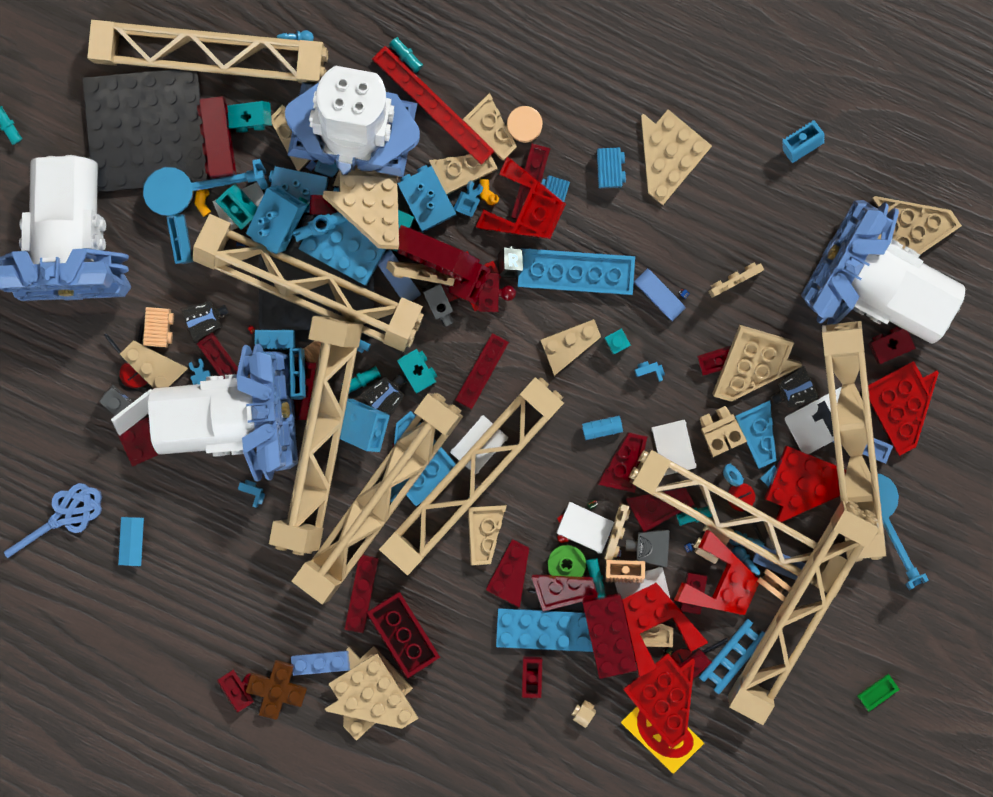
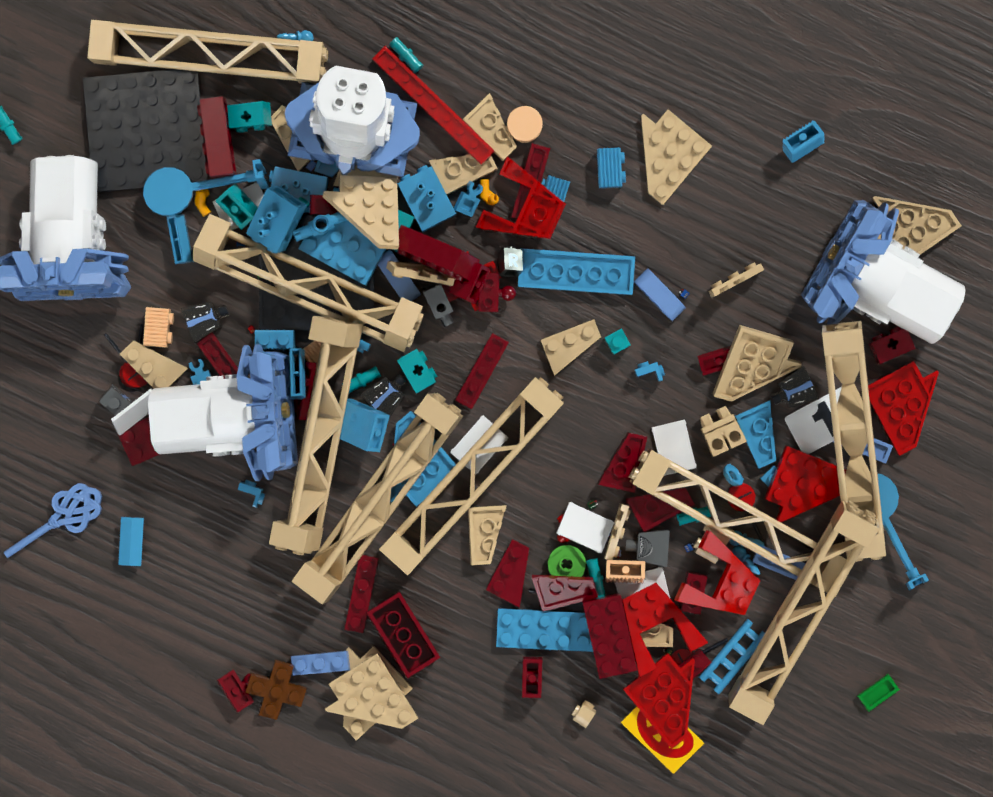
(602, 427): dark azure axle -> none
(774, 584): light nougat head -> none

